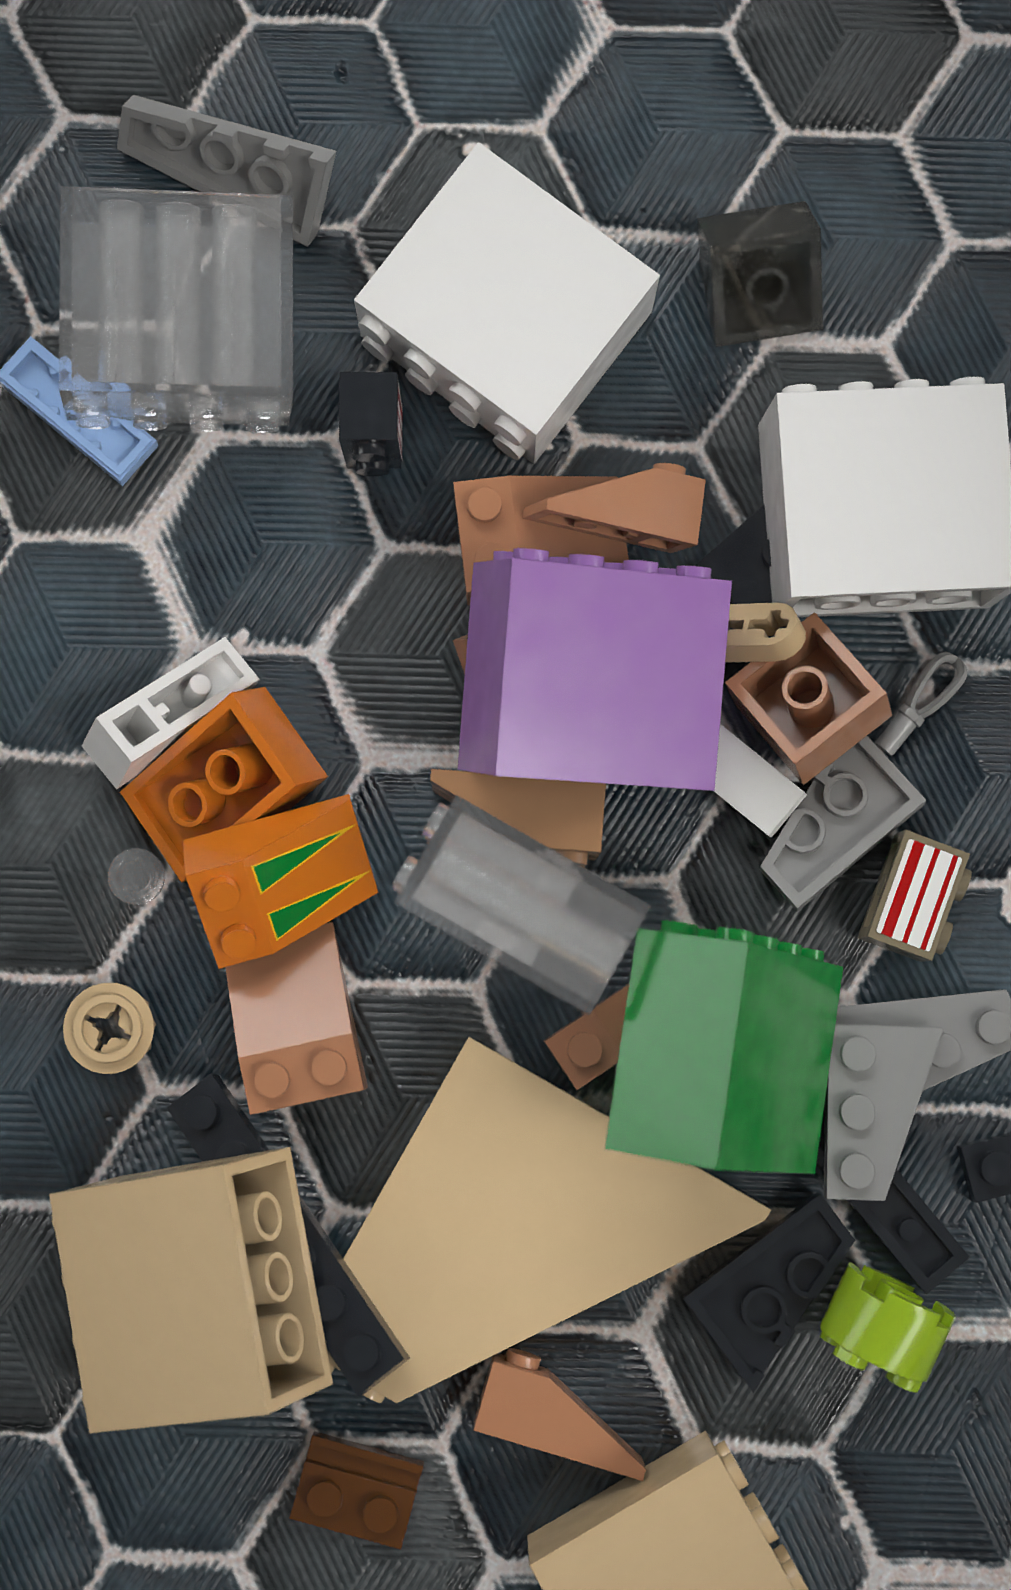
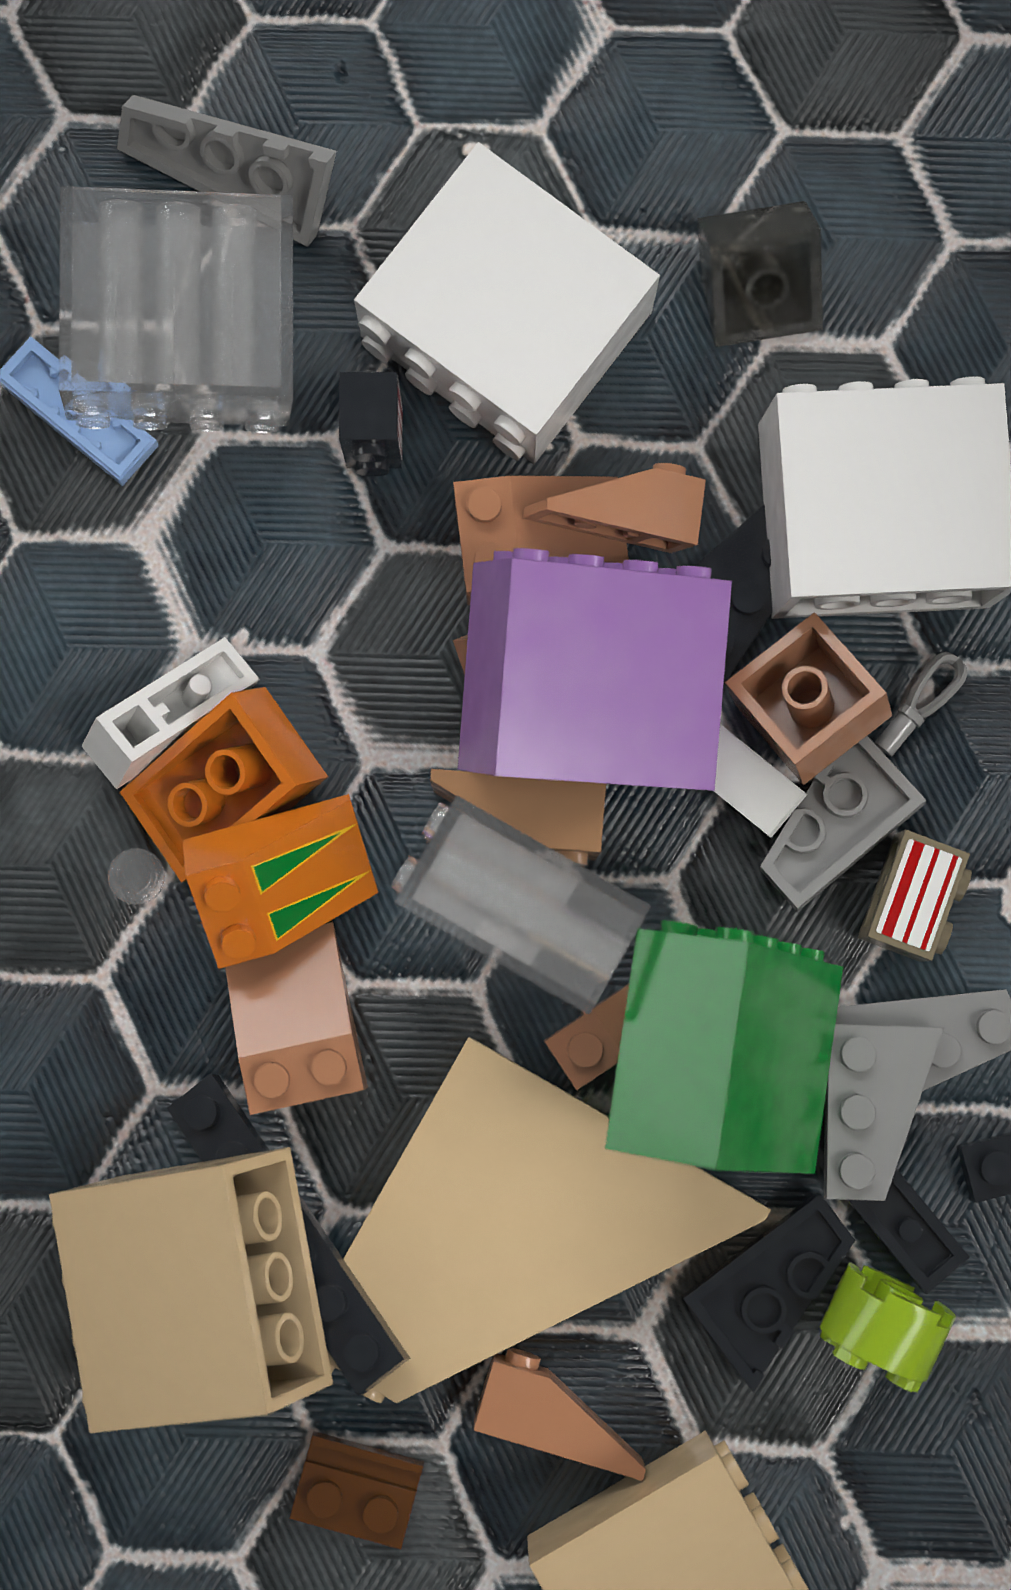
(84, 1037): tan gear -> none
(751, 630): tan beam -> none

